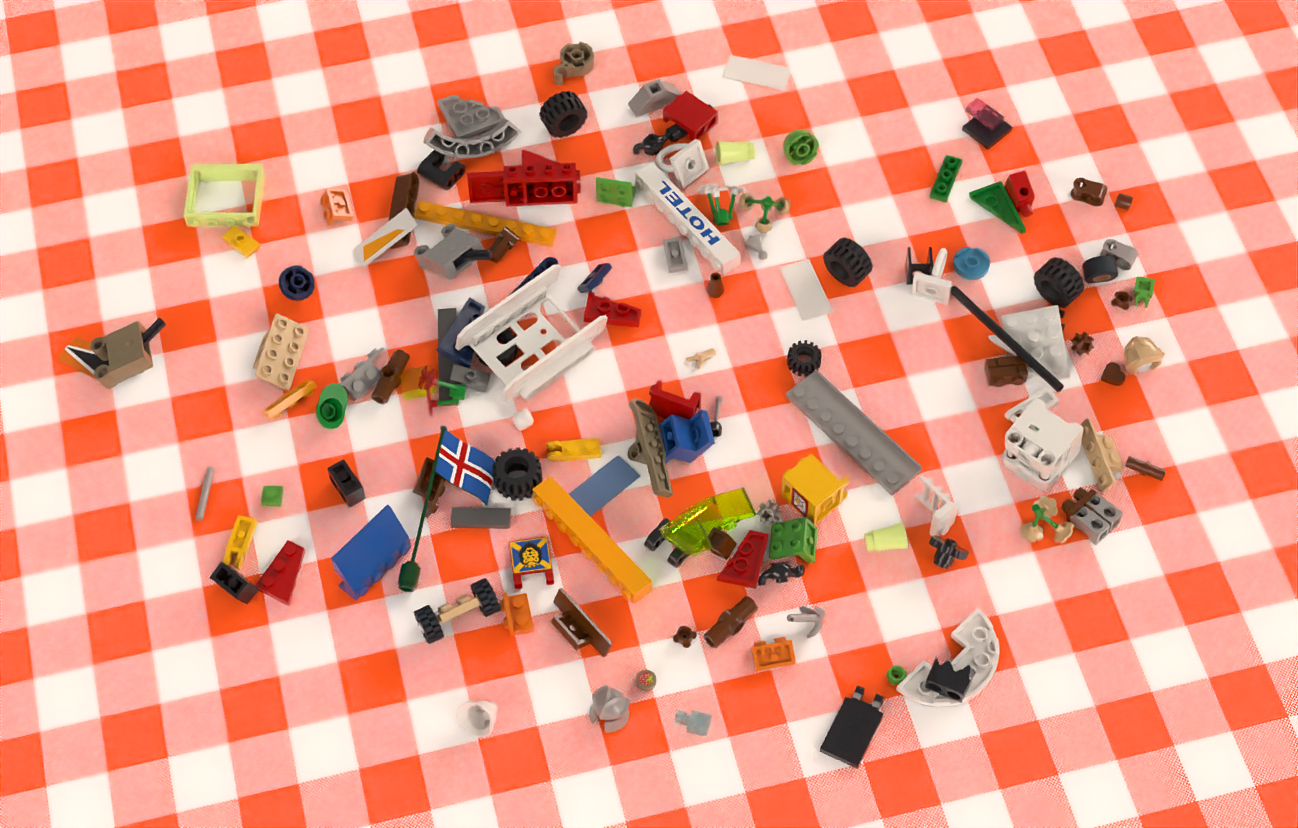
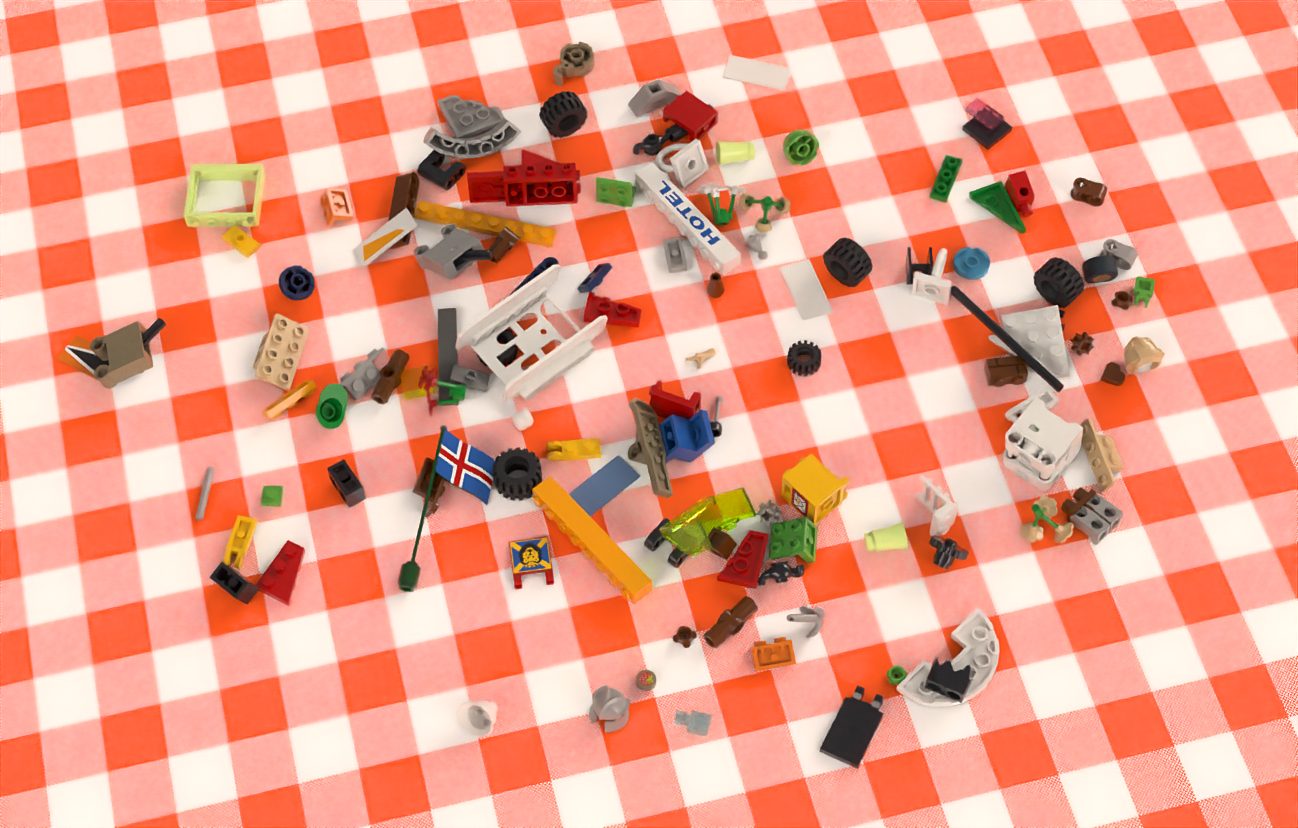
(371, 553): blue piece -> none
(430, 621): black plate -> none
(469, 313): dark blue wing -> none
(481, 518): dark grey tile -> none
(518, 614): orange bracket -> none
(577, 626): reddish brown bracket -> none
(854, 432): light grey plate -> none
(1123, 201): reddish brown hose -> none
(1145, 468): reddish brown pin -> none

